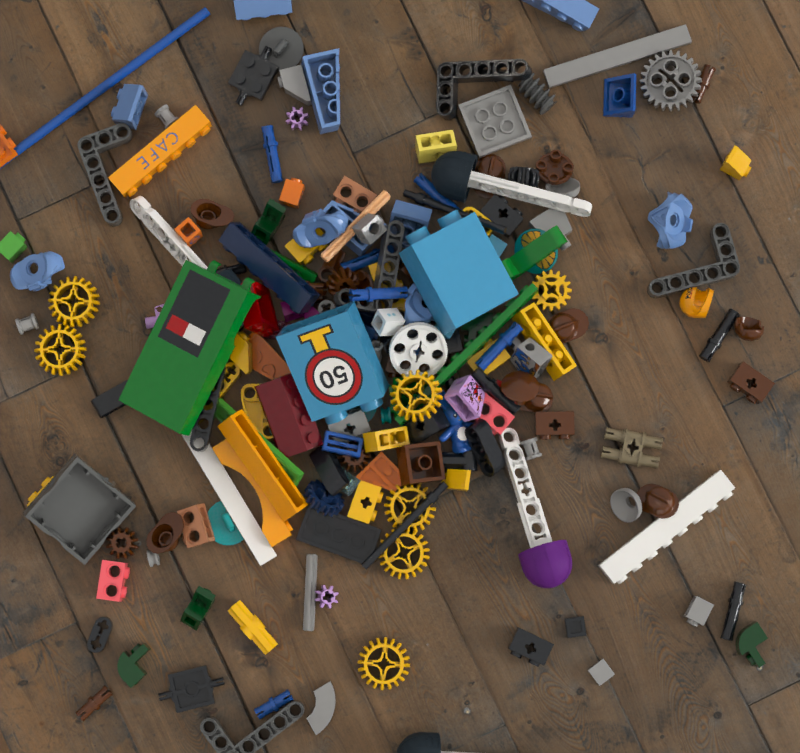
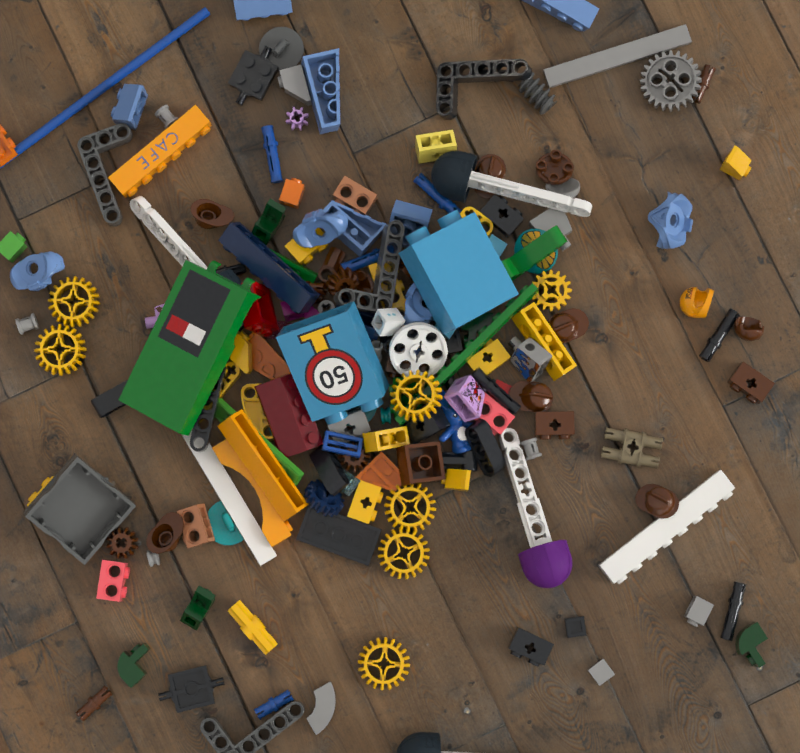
(96, 632): black beam -> none
(189, 232): orange brick -> none
(310, 595): light grey axle -> none
(331, 599): lavender gear -> none
(340, 241): light nougat axle -> none
(362, 230): light grey brick -> none
(377, 293): blue pin -> none
(422, 199): black bar -> none
(430, 499): black bar -> none
(494, 121): light grey plate -> none
(505, 339): blue pin -> none
(520, 387): reddish brown dish -> none
(524, 176): black gear -> none
(620, 96): blue slope -> none
(621, 506): light grey piece -> none
(701, 272): dark grey beam -> none

